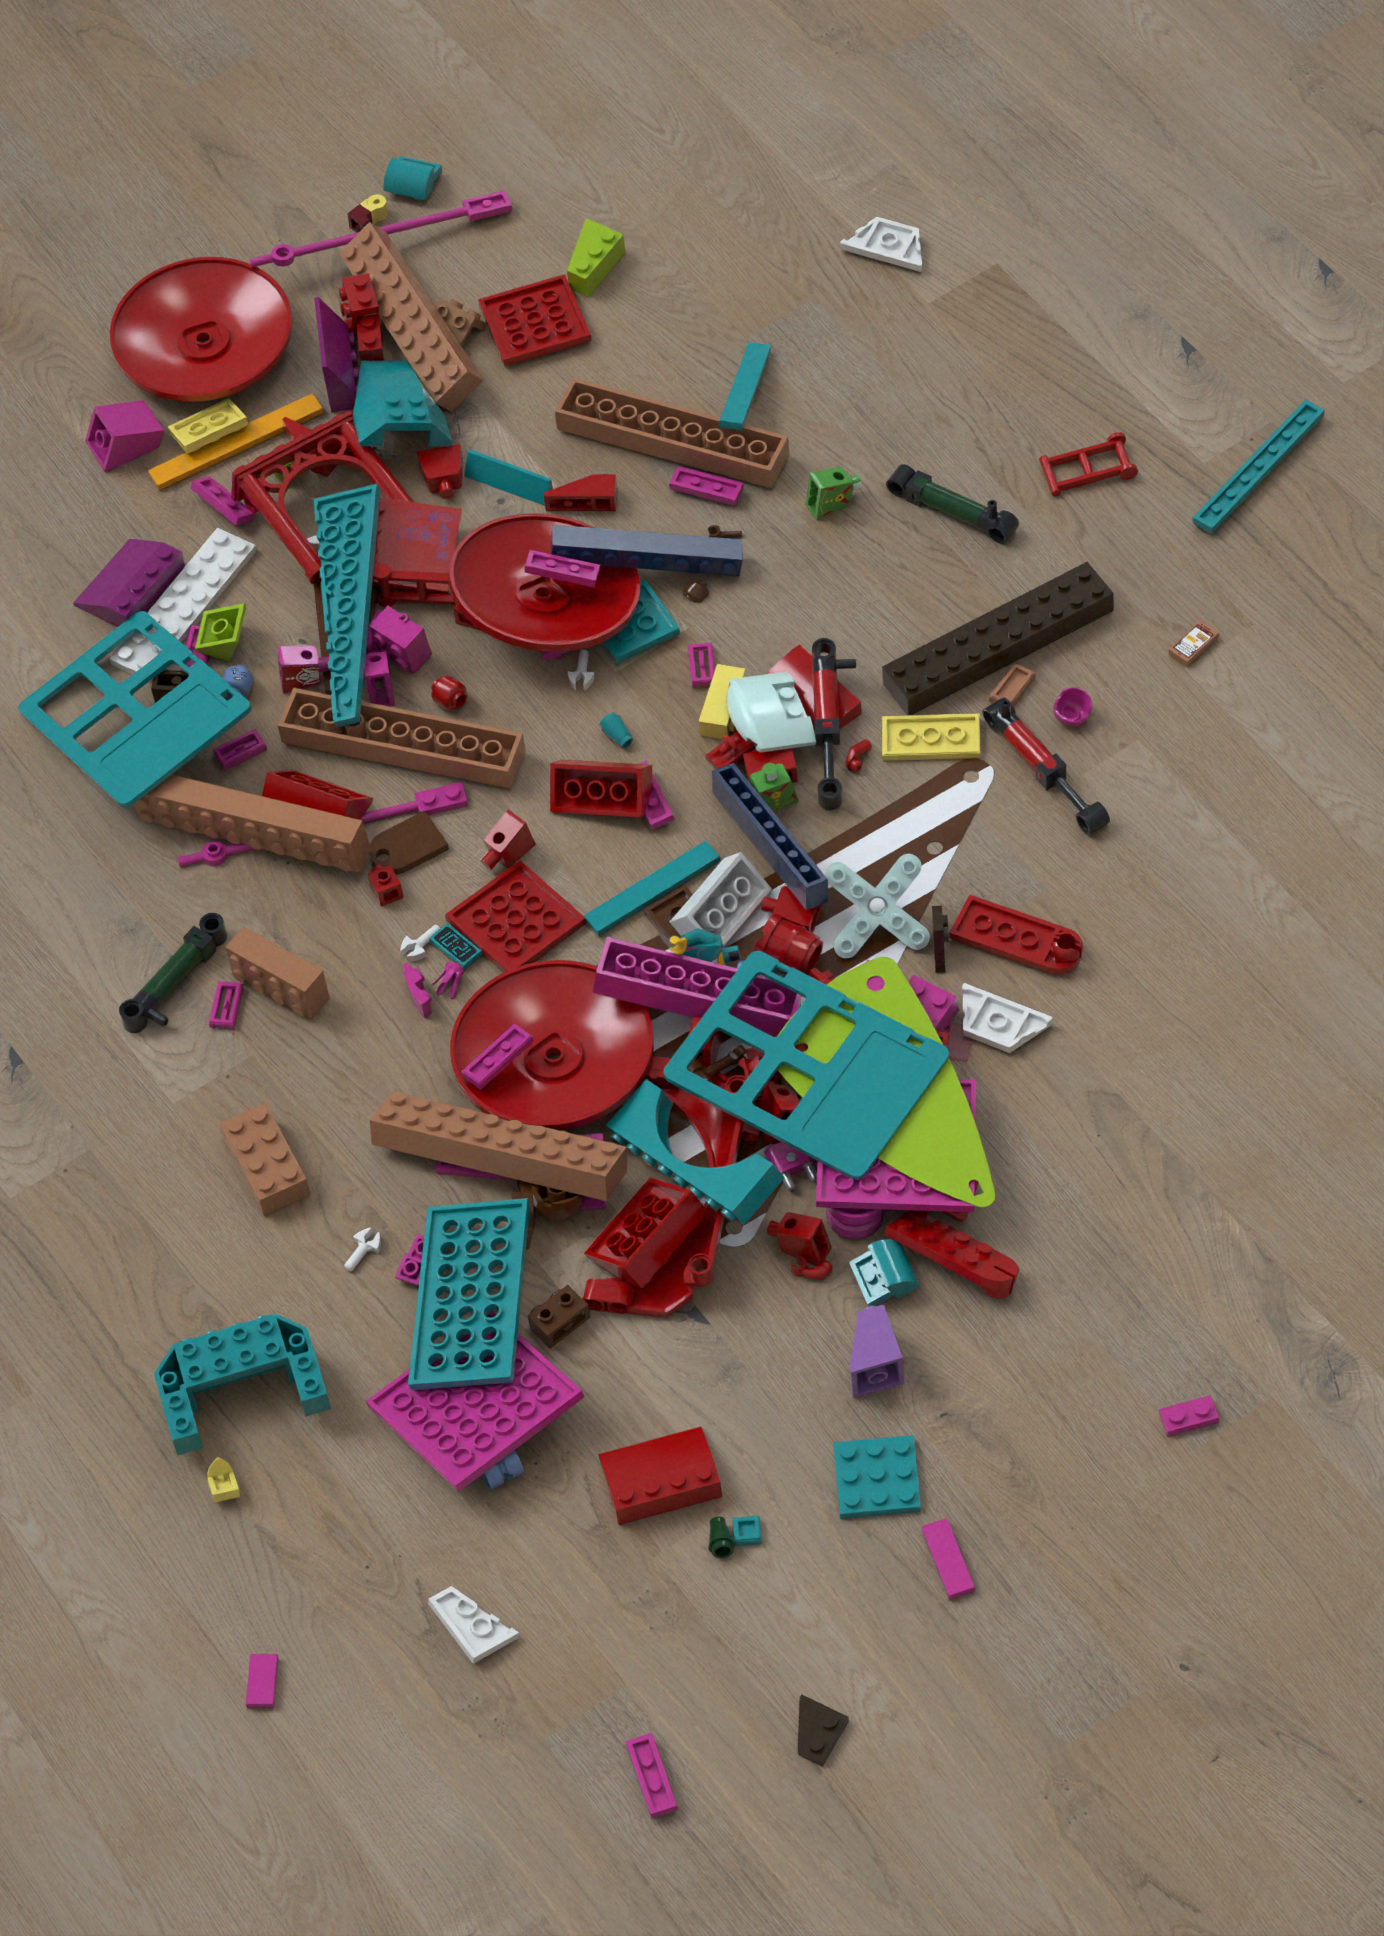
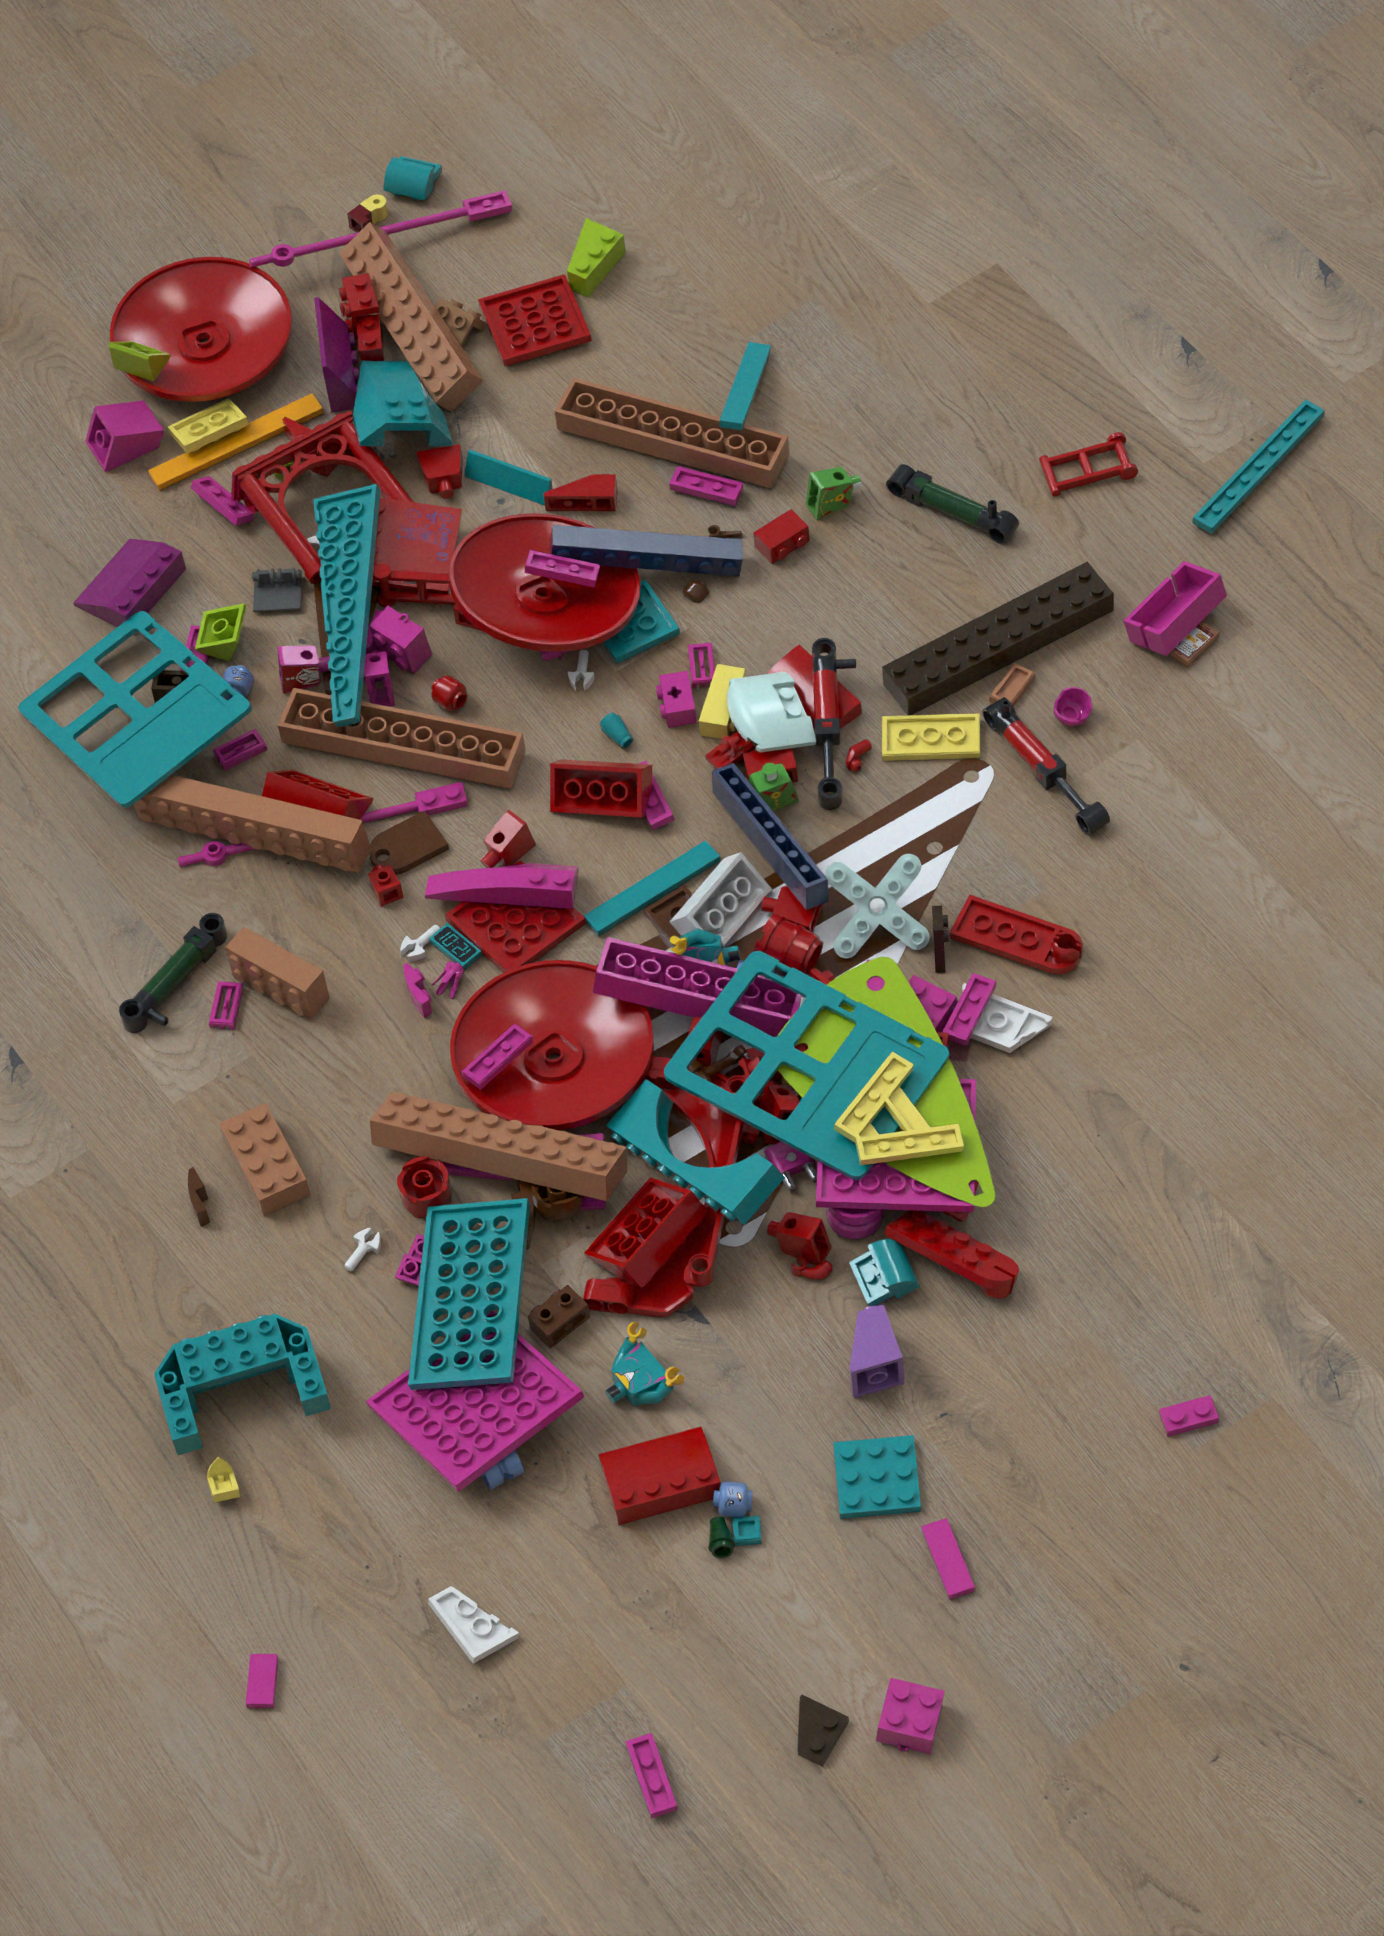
(138, 359): none -> lime slope
(188, 596): white plate -> none
(197, 1195): none -> reddish brown slope
(277, 590): none -> dark grey hinge
(423, 1185): none -> red brick
(513, 885): none -> dark pink wedge
(639, 1373): none -> teal torso
(677, 699): none -> dark pink brick
(733, 1499): none -> medium blue head
(781, 536): none -> red brick
(887, 242): white wing -> none
(910, 1716): none -> dark pink brick
(917, 1136): none -> light yellow plate
(969, 1008): none -> dark pink plate
(1167, 618): none -> dark pink piece

